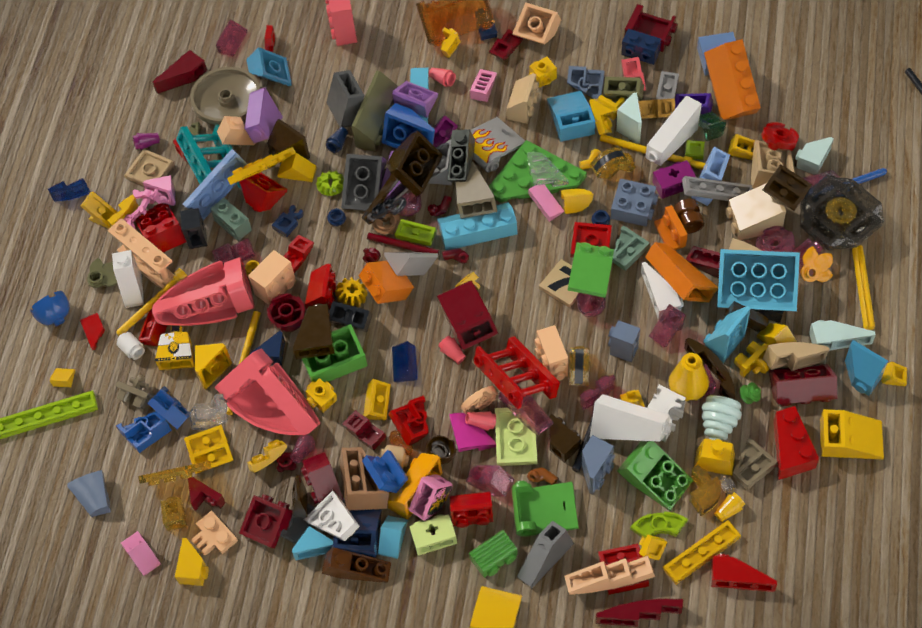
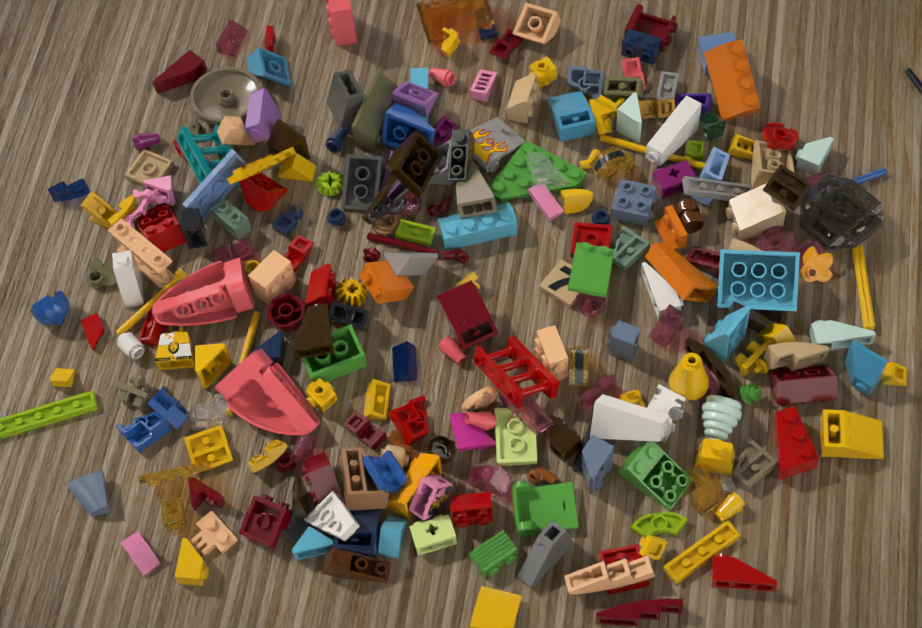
(847, 207): clear yellow gear -> none

